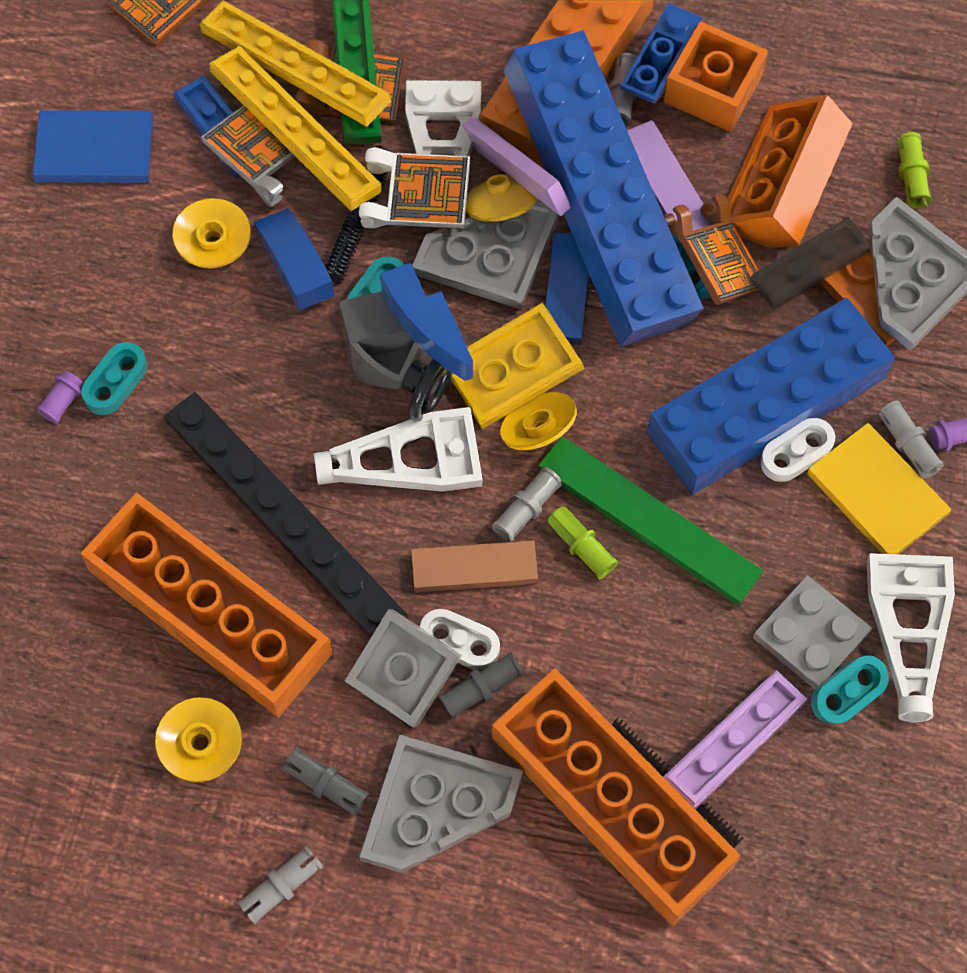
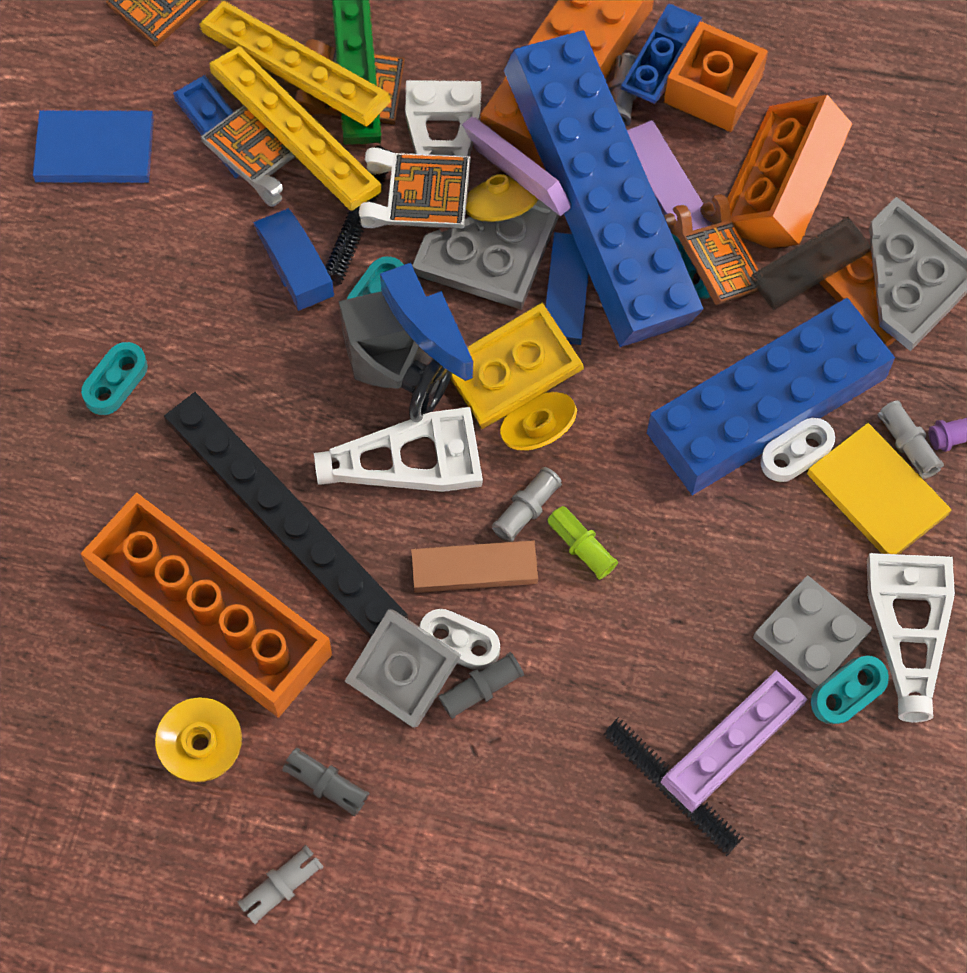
(60, 396): medium lavender pin -> none
(207, 220): yellow dish -> none
(435, 802): light grey plate -> none
(614, 797): orange brick -> none
(652, 522): green tile -> none
(913, 170): lime pin -> none

